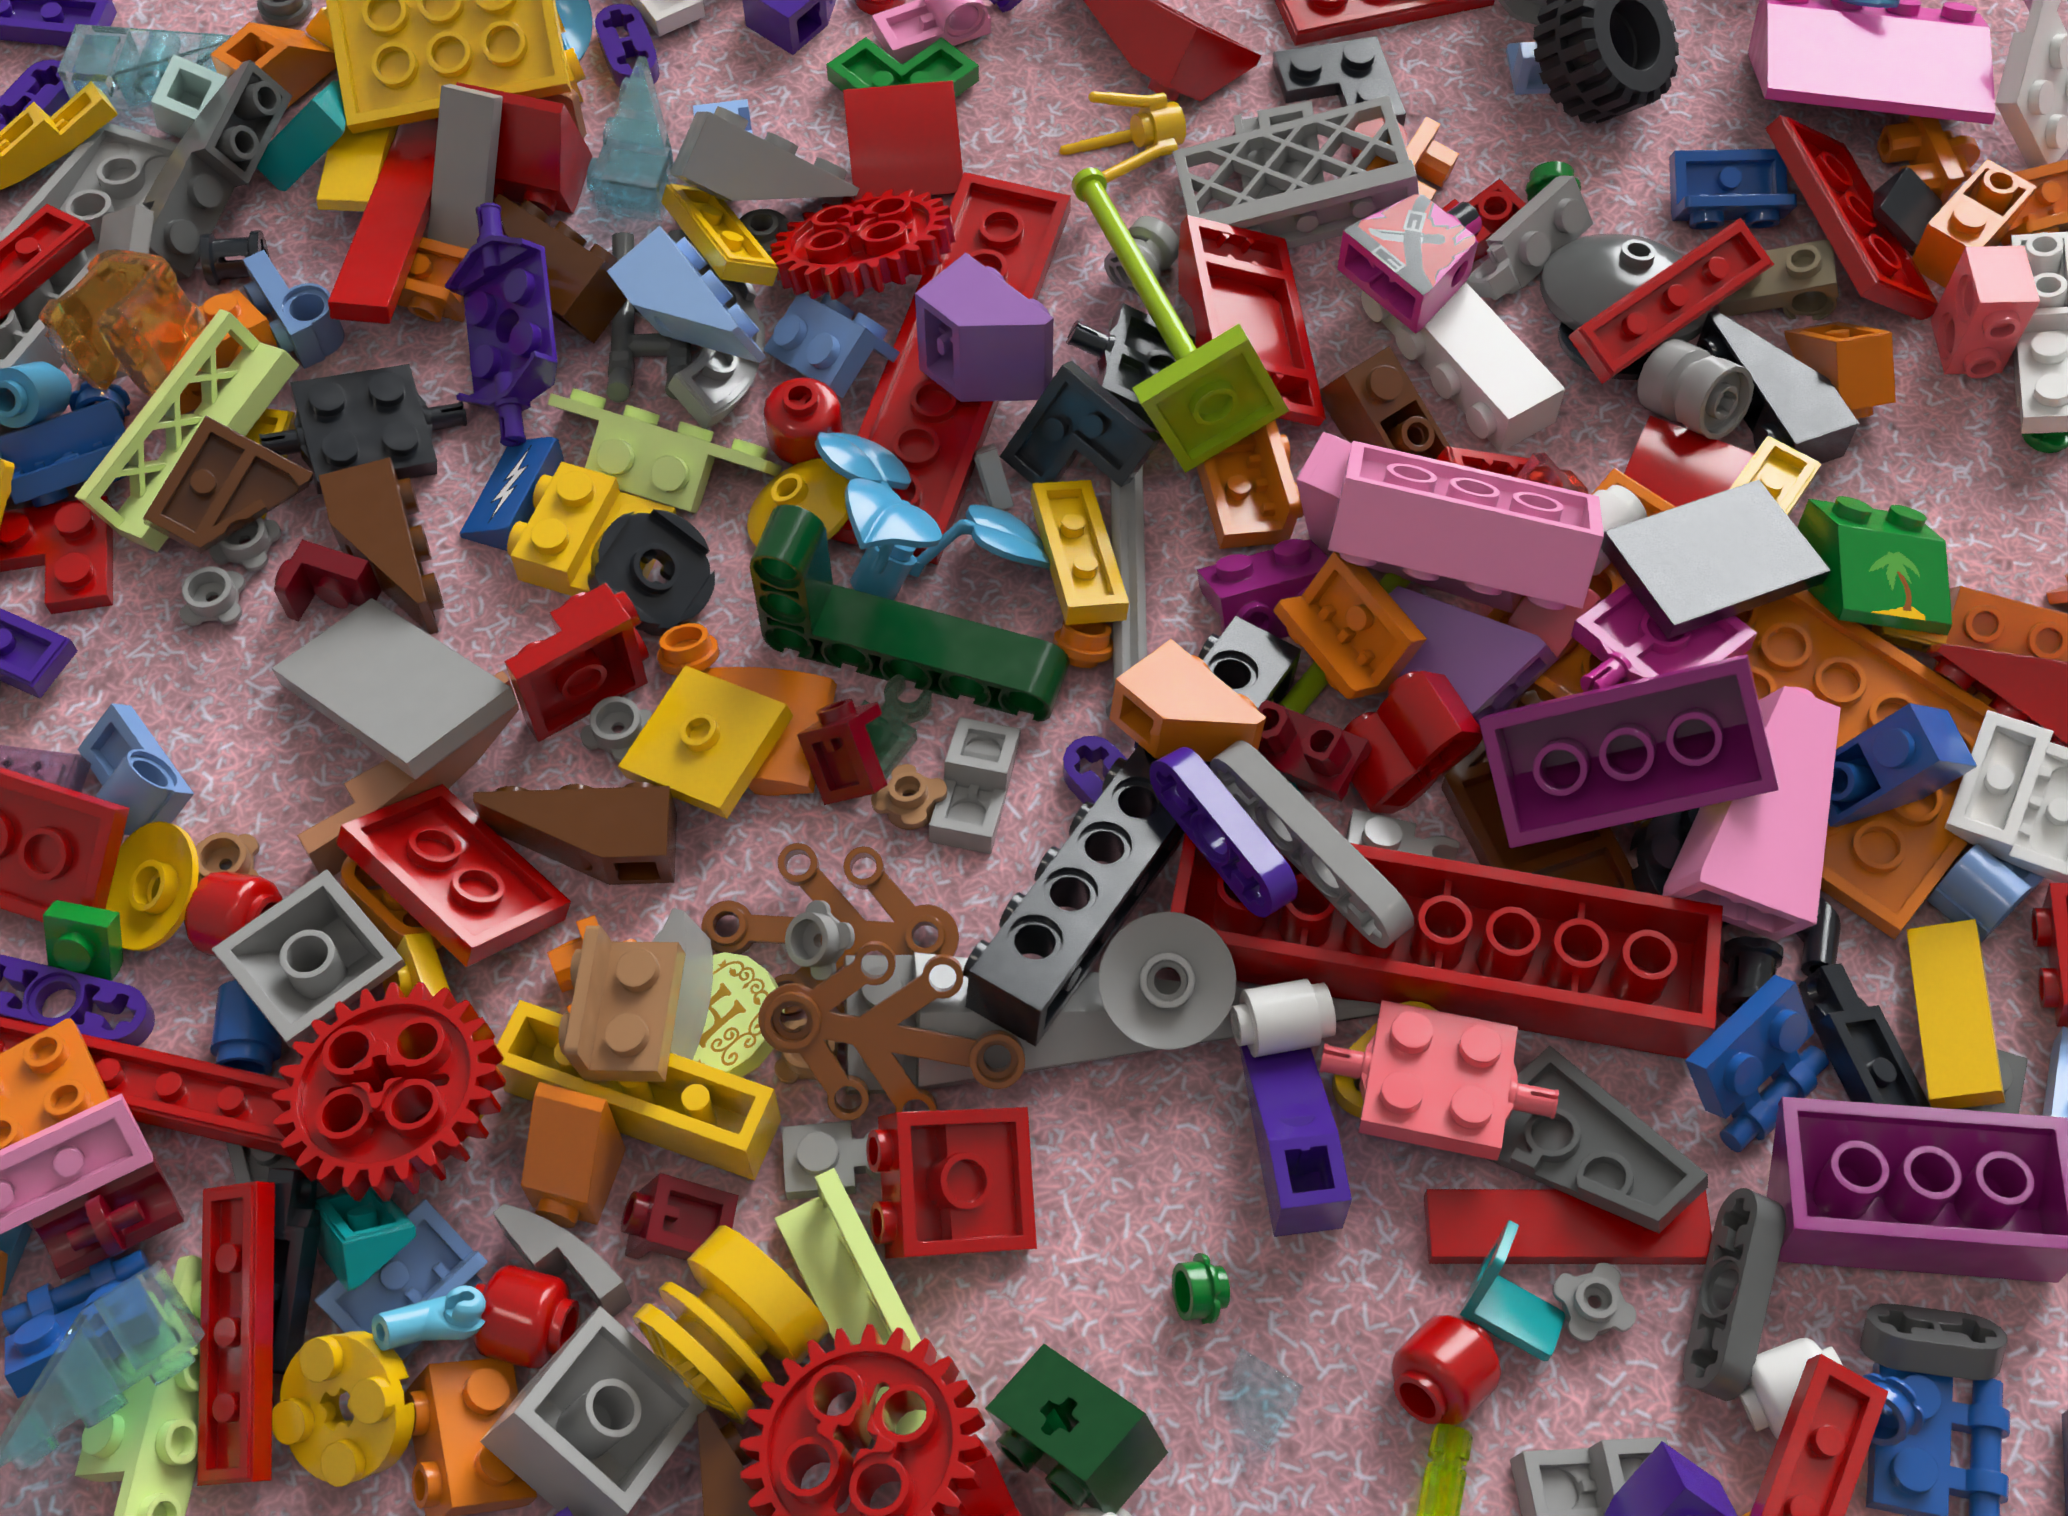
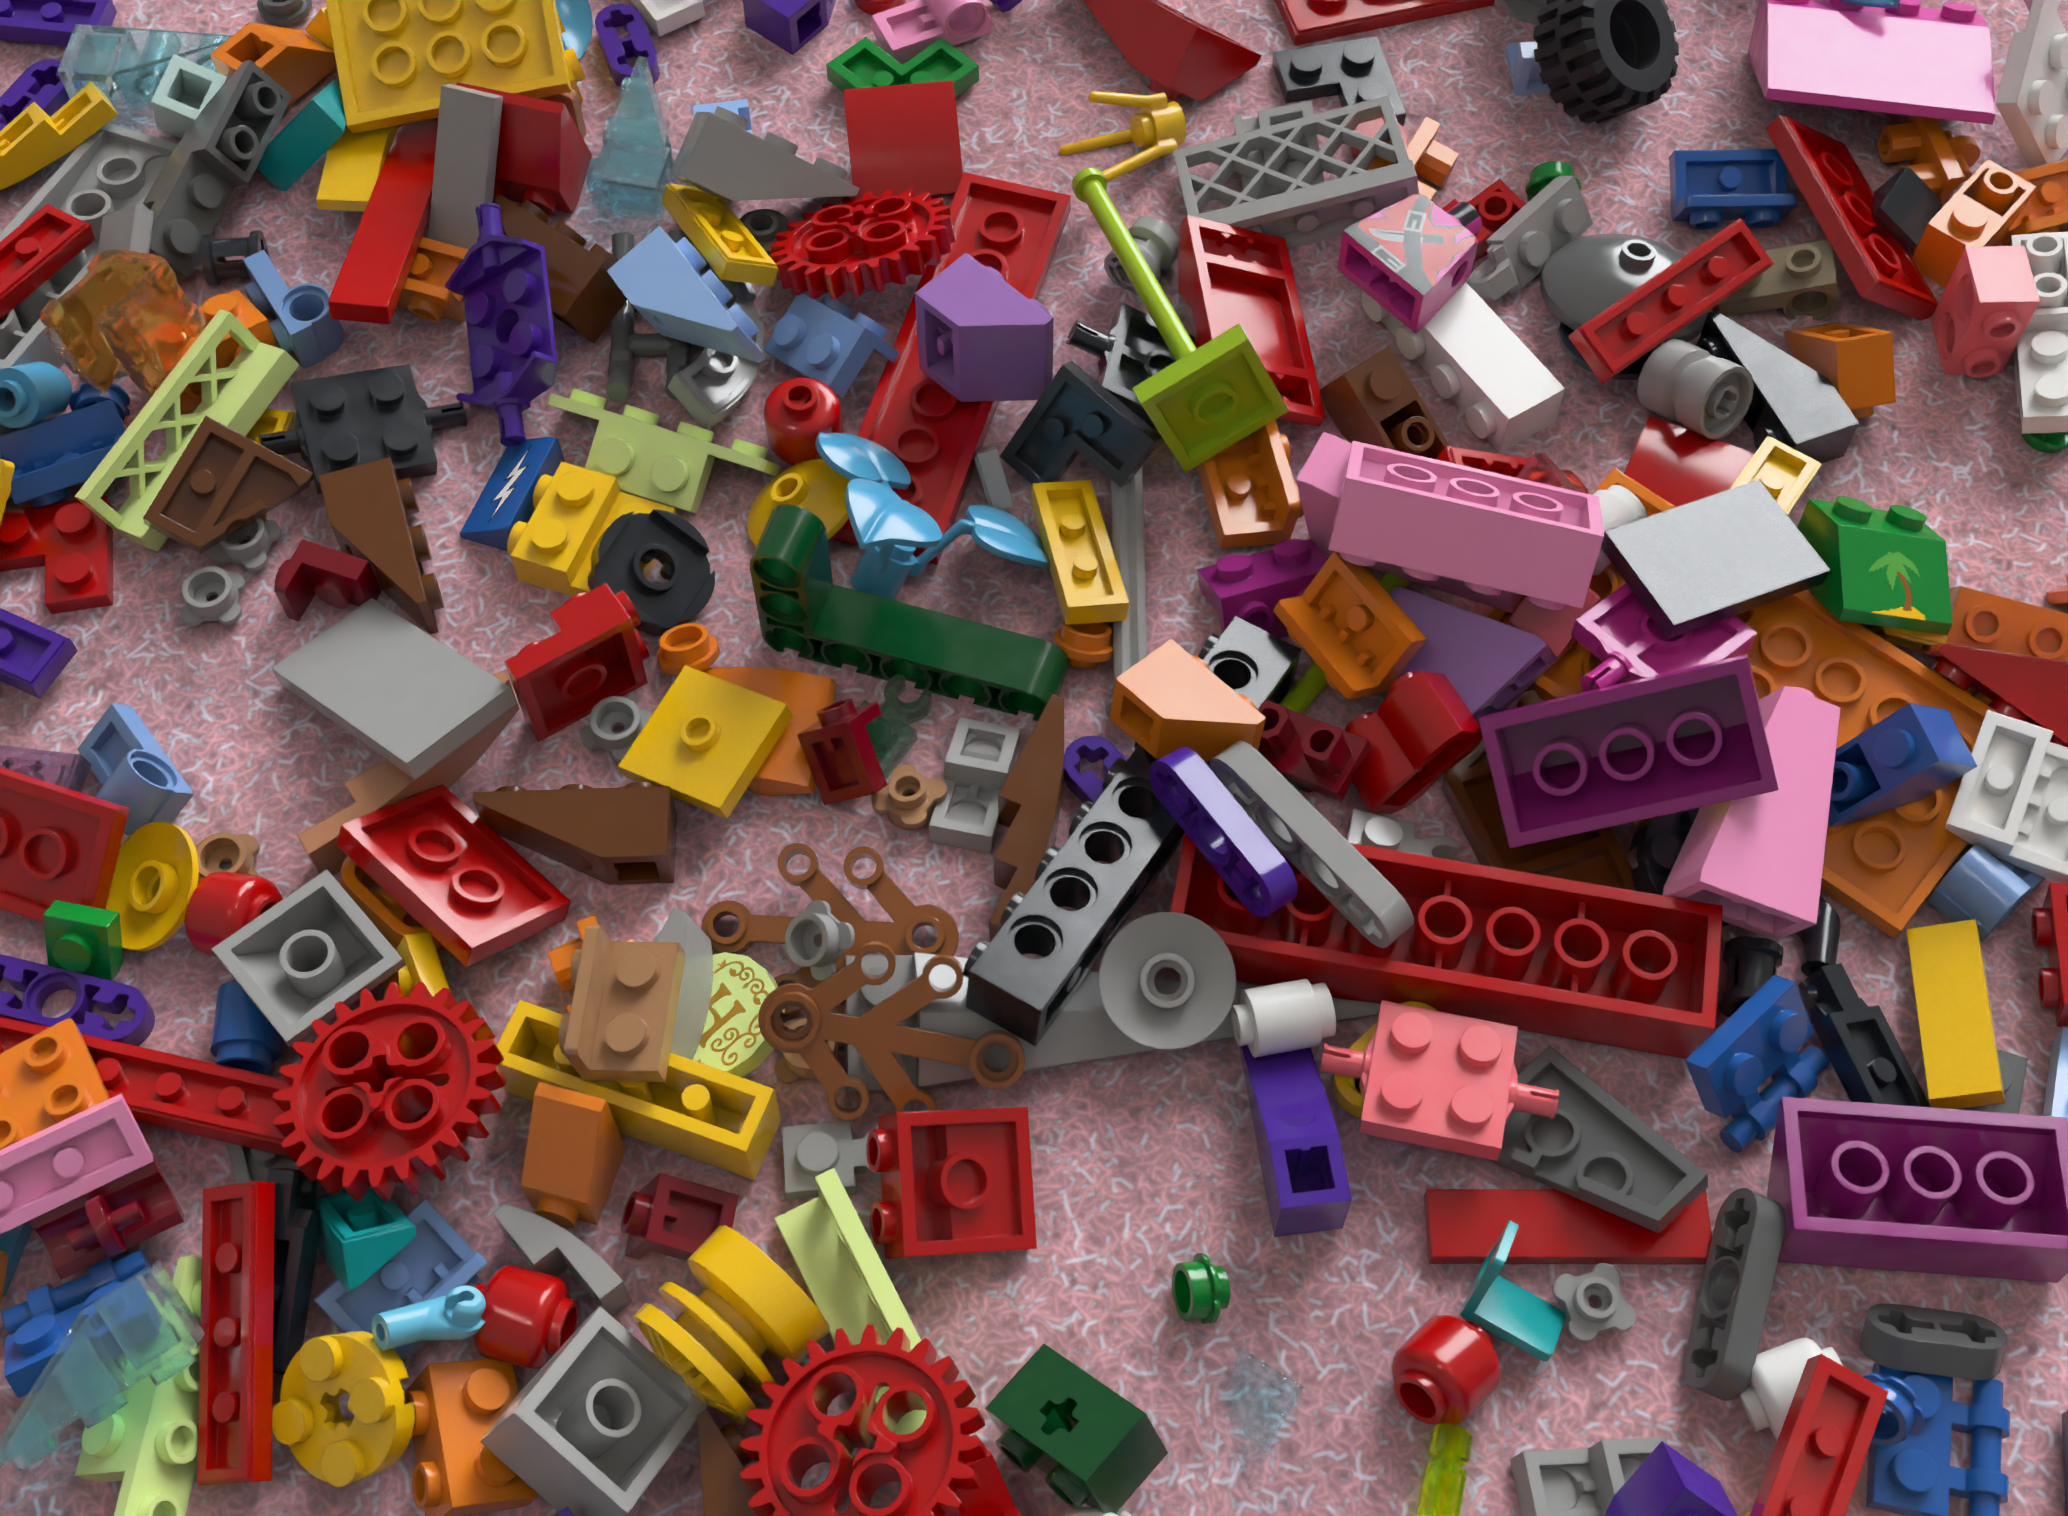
(1030, 807): none -> reddish brown slope

